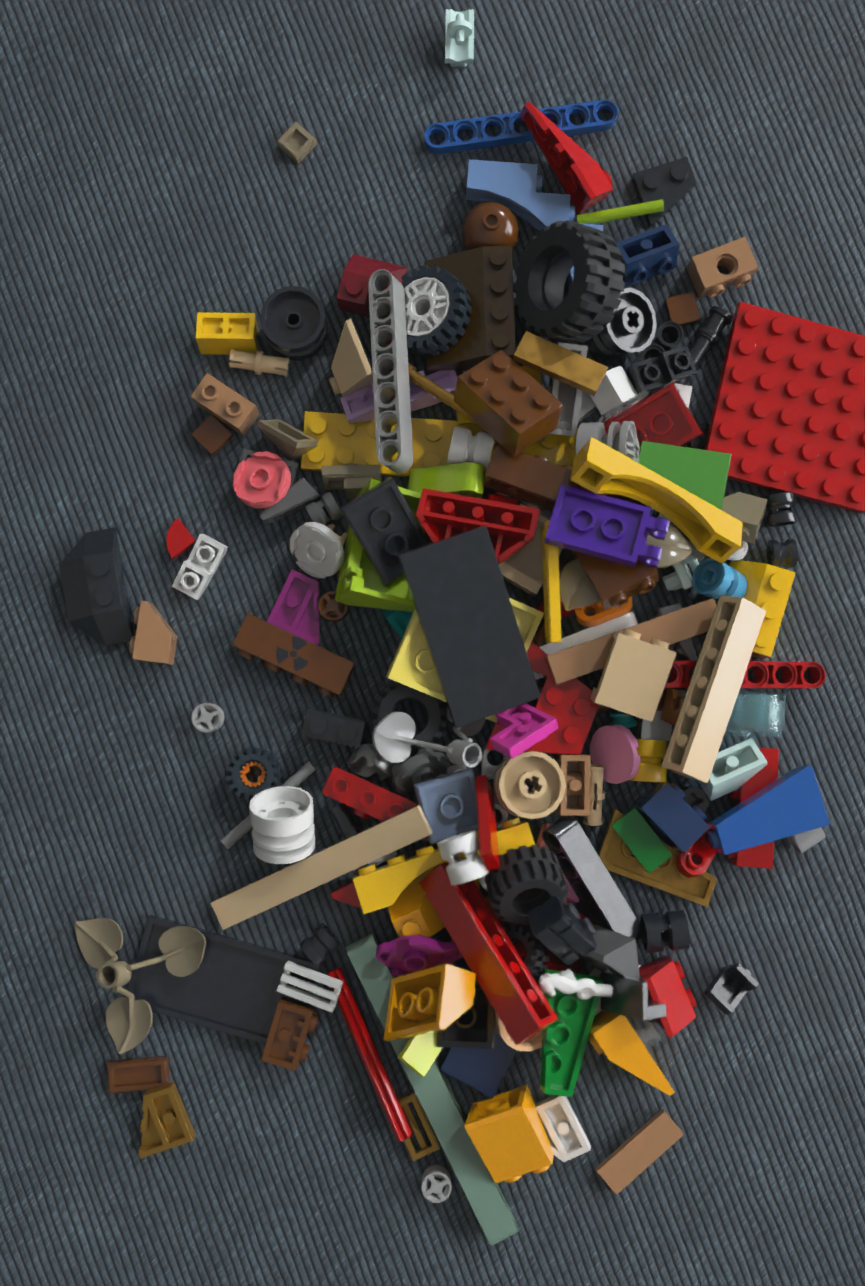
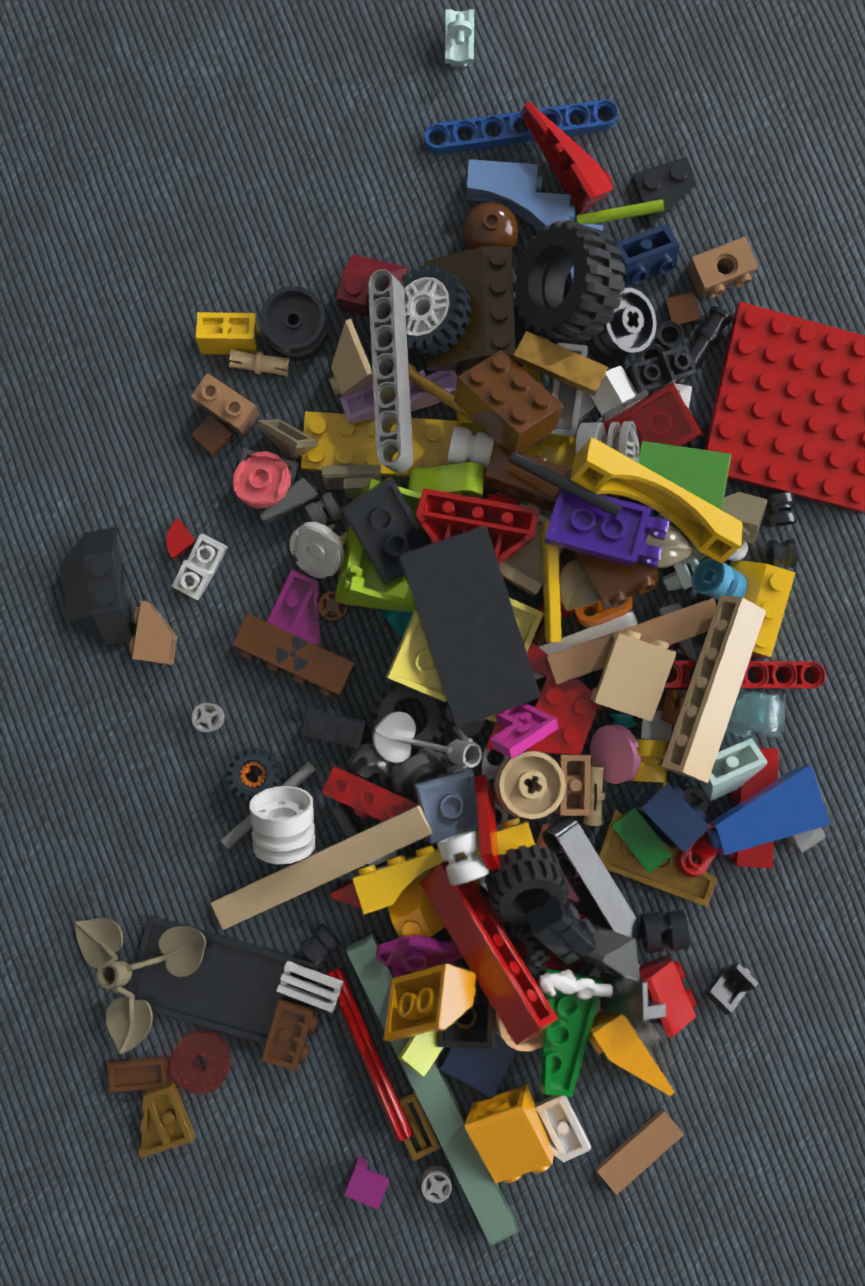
(191, 1076): none -> clear red plate
(296, 142): dark tan tile -> none
(366, 1185): none -> magenta panel
(565, 484): none -> black bar

